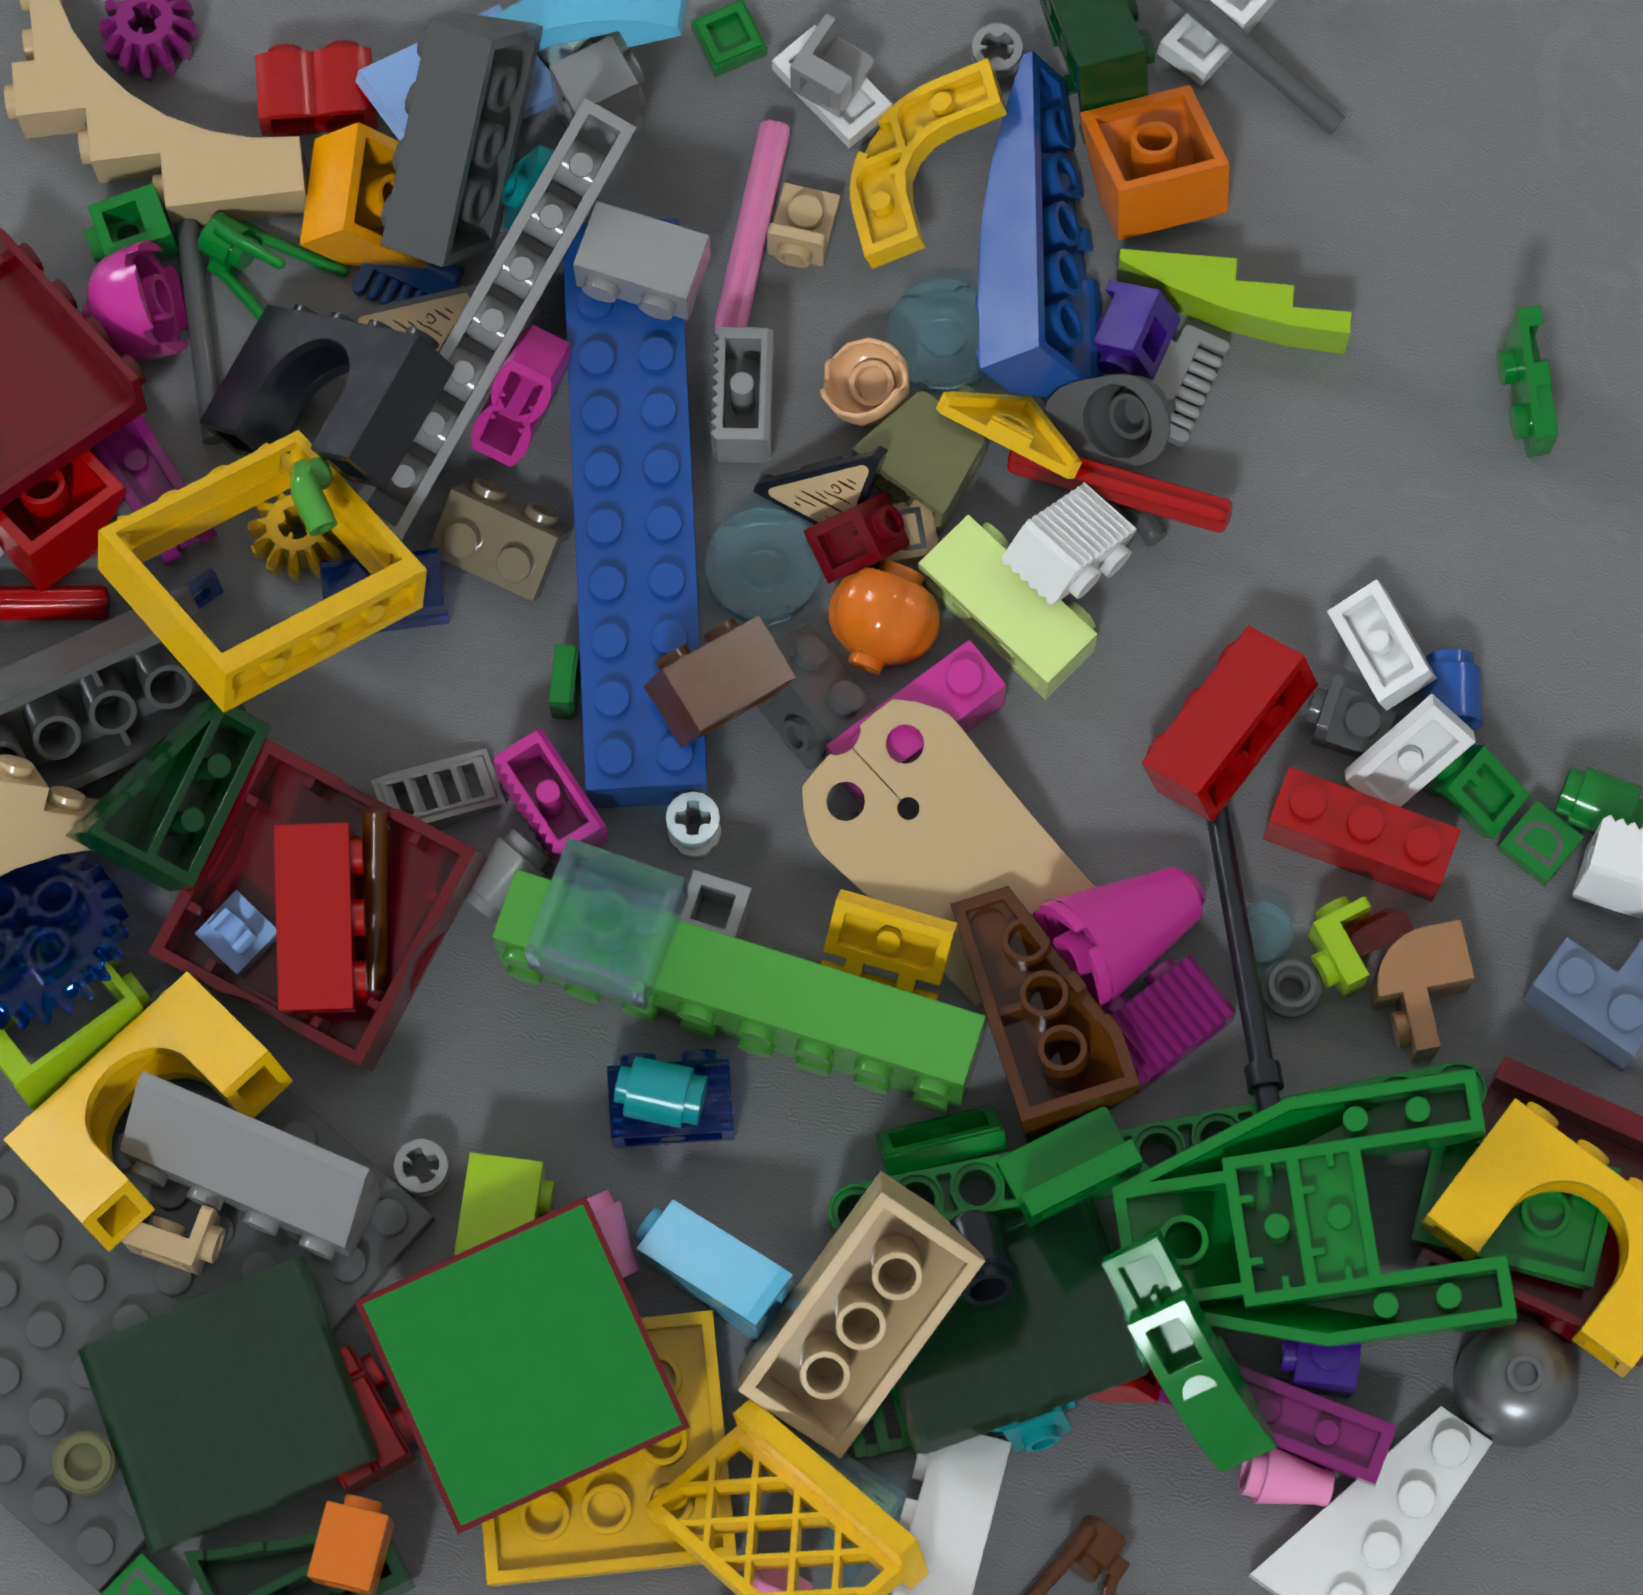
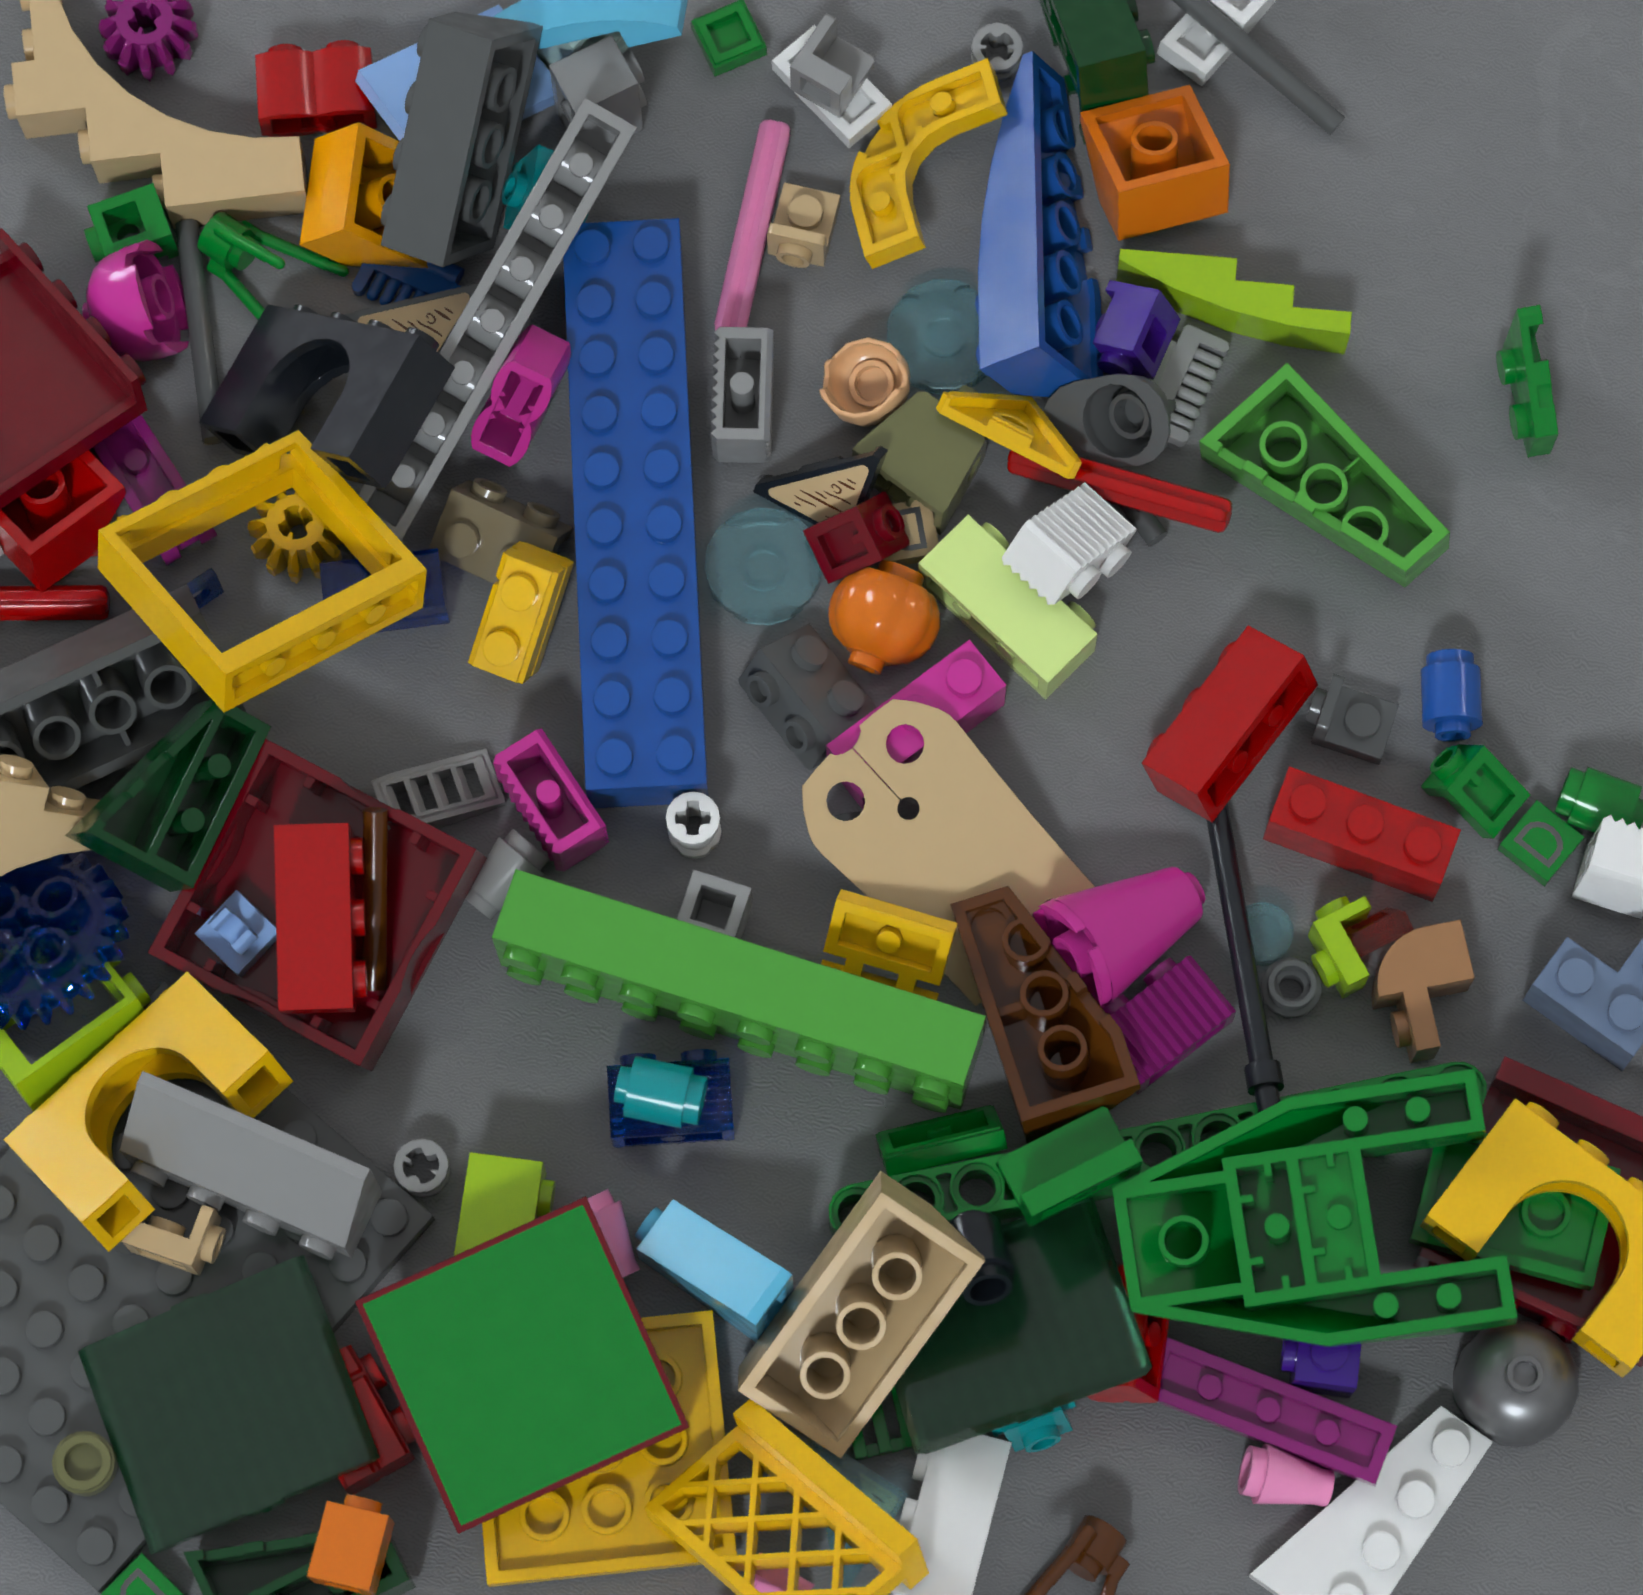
(307, 488): bright green arm -> none
(520, 612): none -> yellow brick
(564, 682): green tile -> none
(606, 923): clear light blue brick -> none
(641, 262): light grey brick -> none
(718, 680): reddish brown brick -> none
(1186, 1354): green slope -> none
(1320, 472): none -> bright green wedge
(1381, 644): white plate -> none
(1411, 753): white plate -> none

